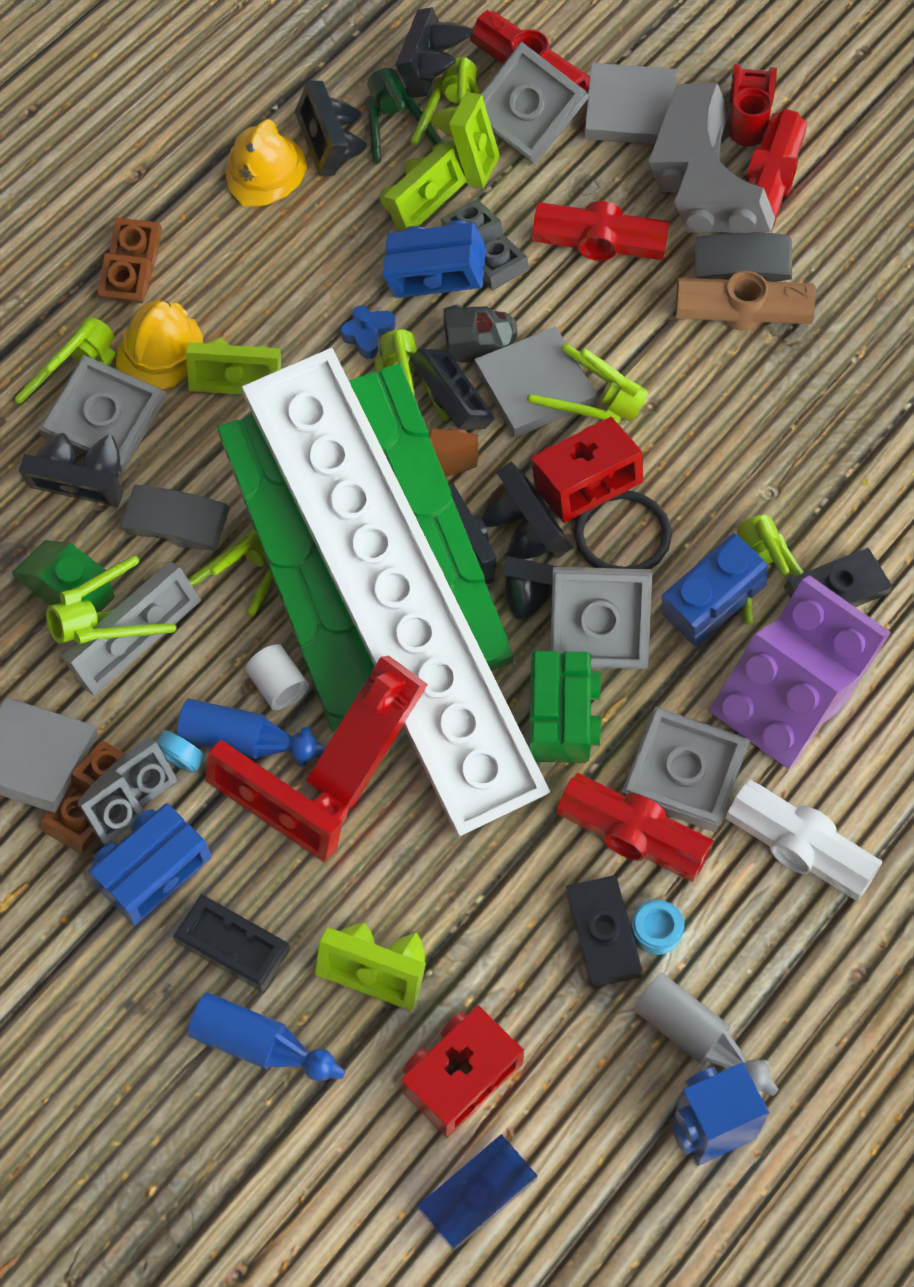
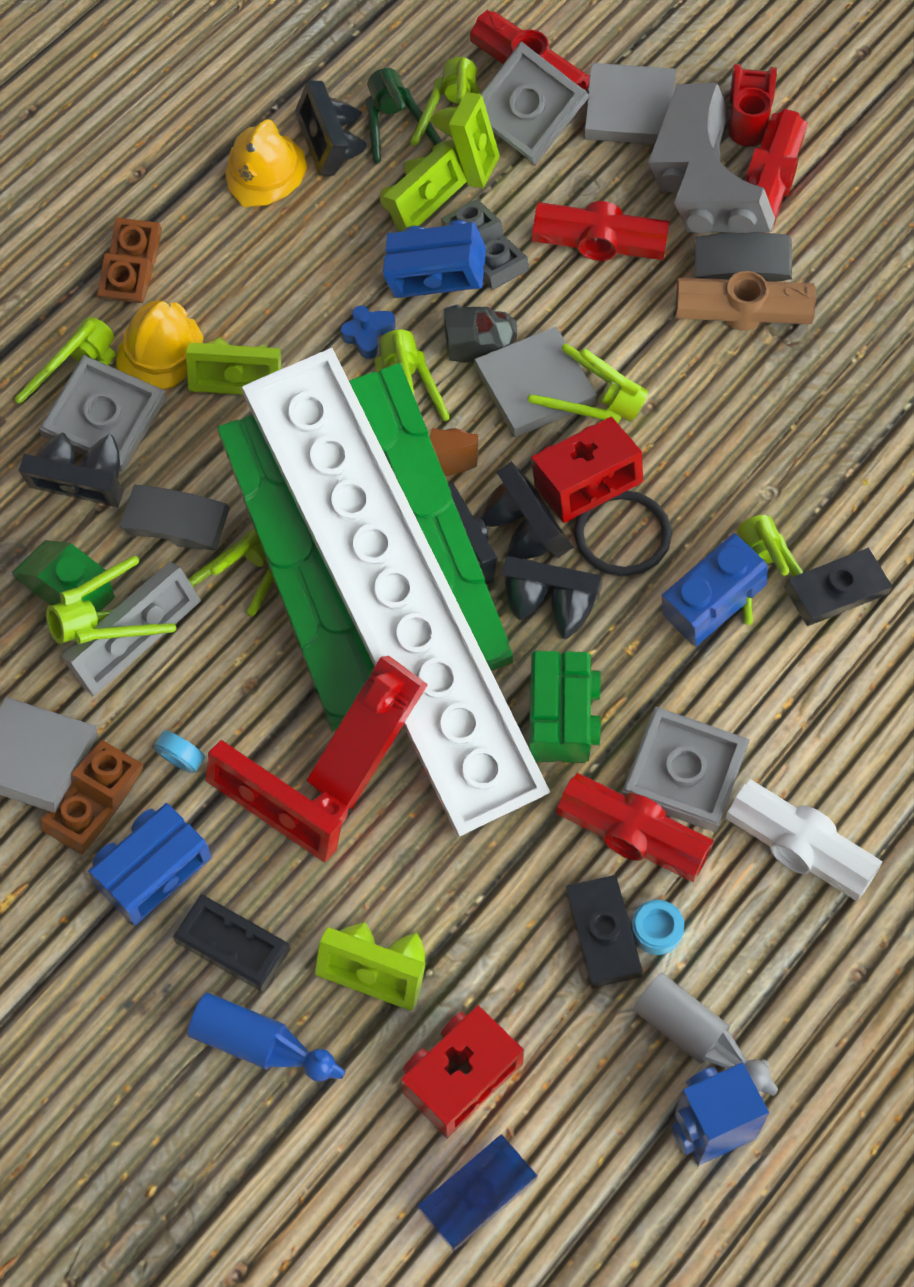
(125, 788): dark grey slope -> none
(246, 731): blue wheel -> none
(277, 677): white beam -> none
(423, 50): black tile -> none
(452, 389): black plate -> none
(602, 615): light grey tile -> none
(799, 671): medium lavender bracket -> none

